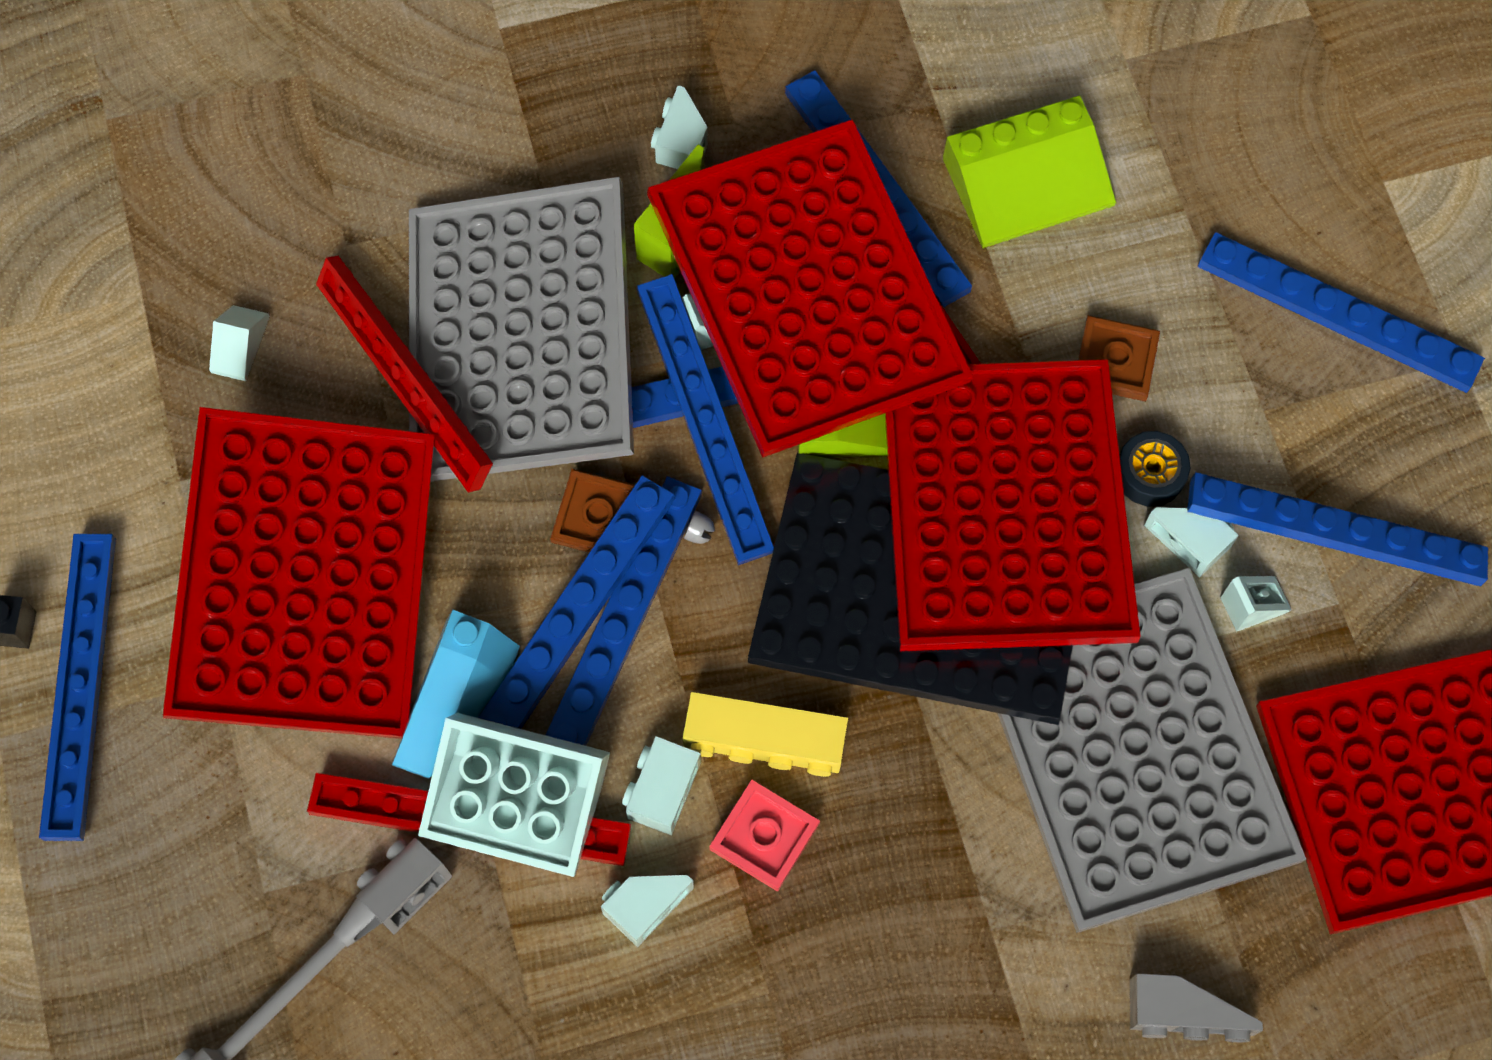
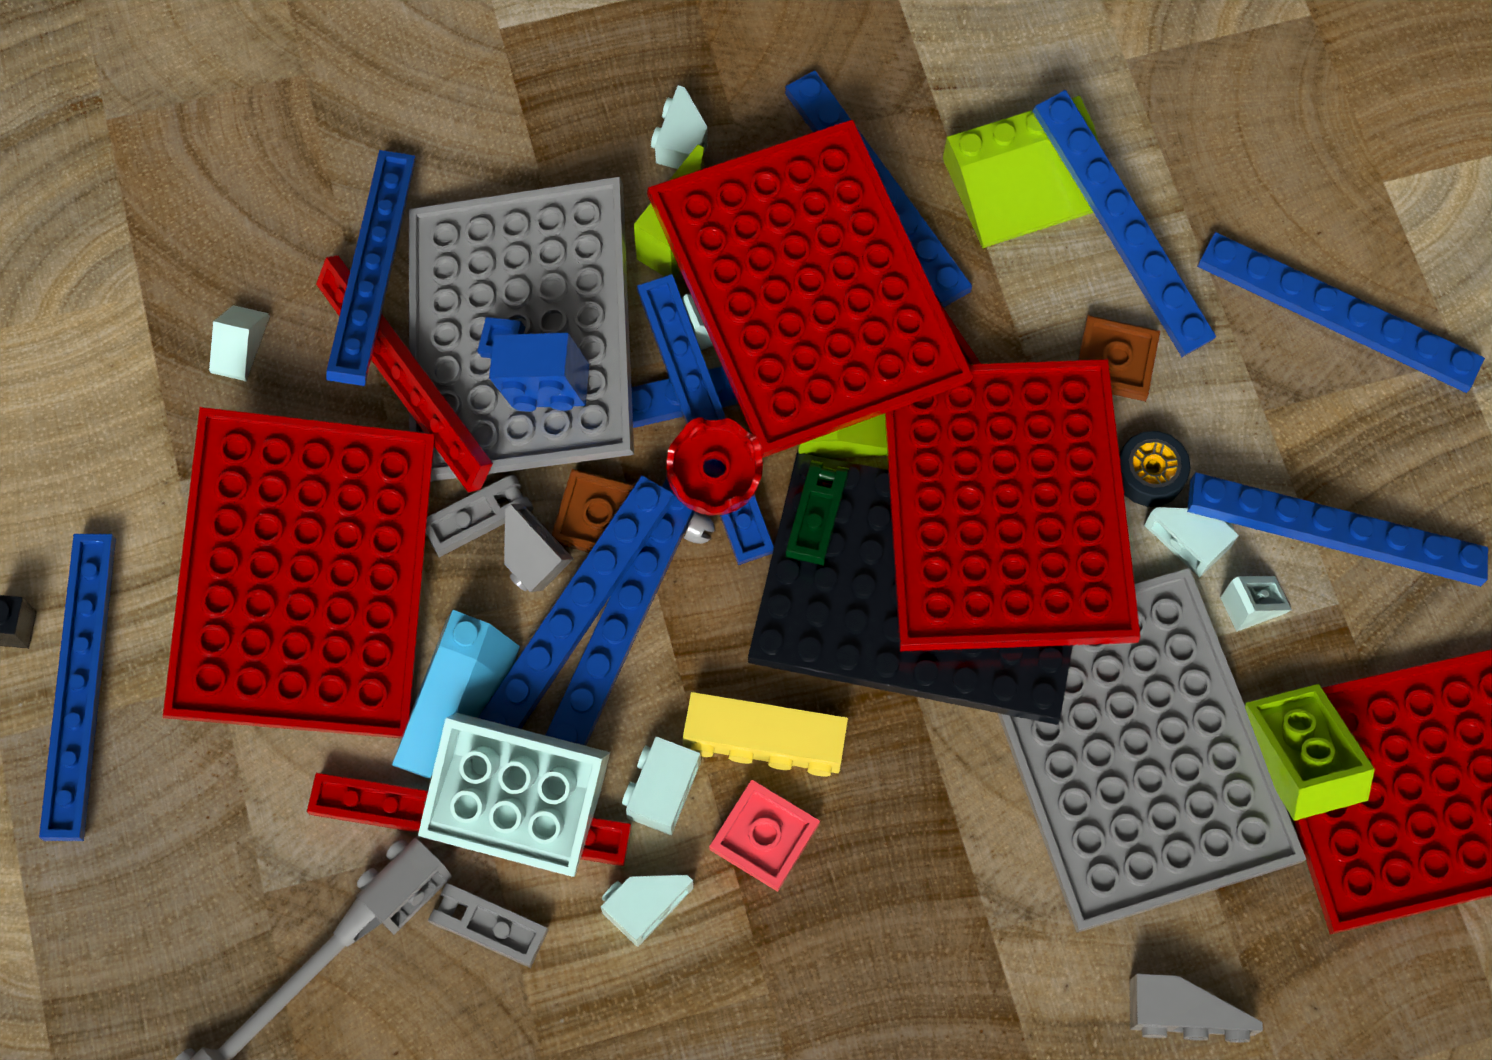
(371, 269): none -> blue plate
(473, 515): none -> light grey plate
(489, 925): none -> light grey plate
(497, 326): none -> blue plate
(531, 550): none -> light grey slope
(539, 371): none -> blue brick
(717, 440): none -> red plate
(817, 513): none -> dark green plate
(1124, 223): none -> blue plate
(1309, 752): none -> lime slope

